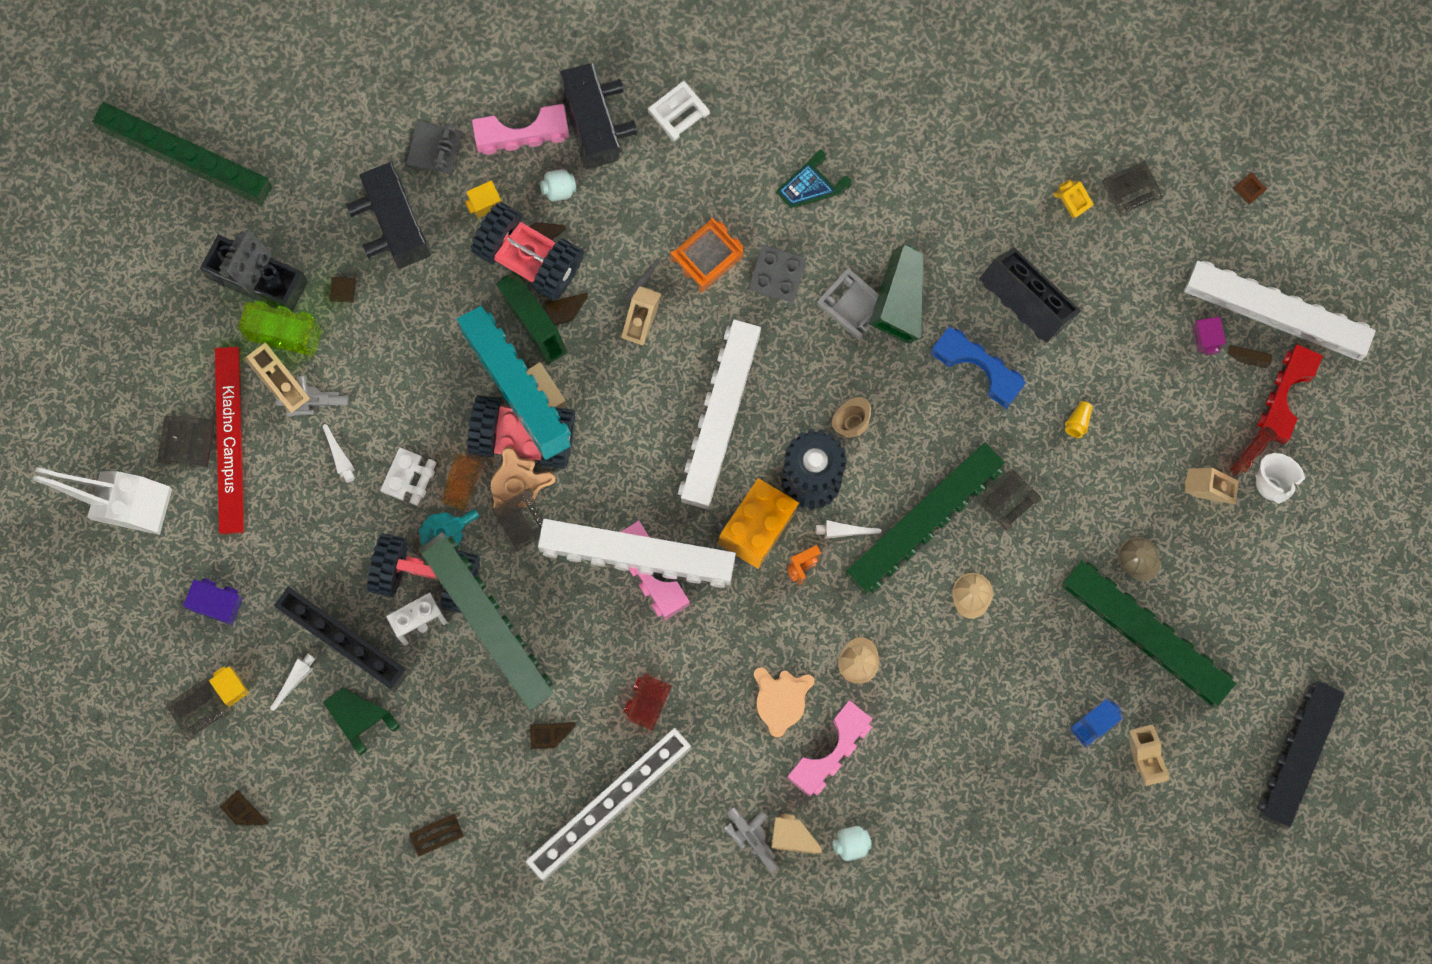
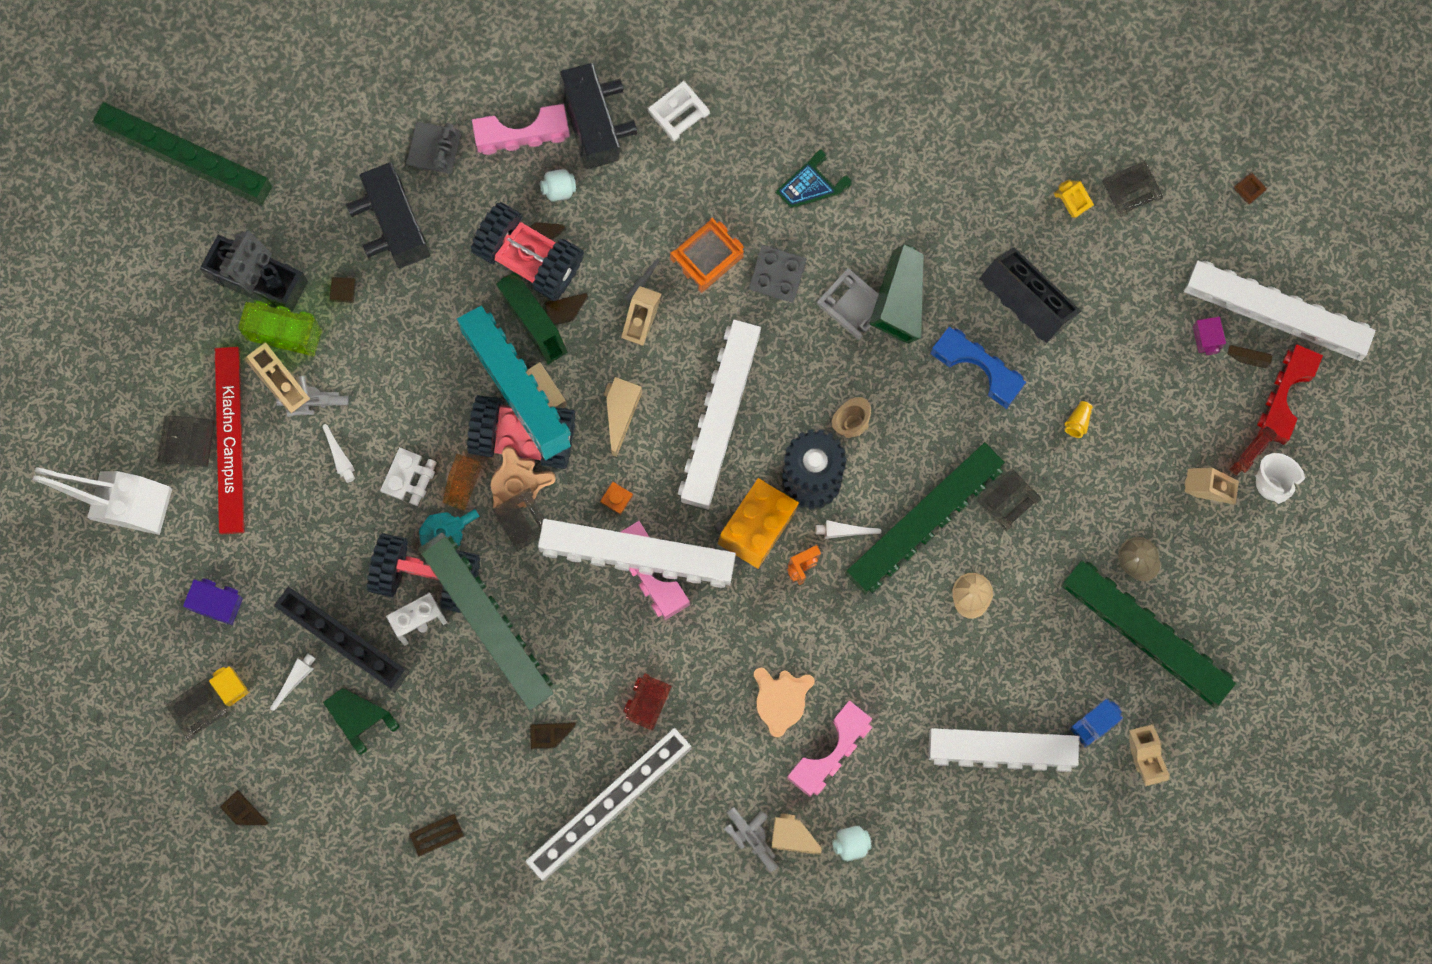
(482, 199): yellow brick -> none
(616, 498): none -> orange plate
(621, 405): none -> tan slope
(859, 661): tan piece -> none
(1003, 748): none -> white brick
(1301, 754): black brick -> none

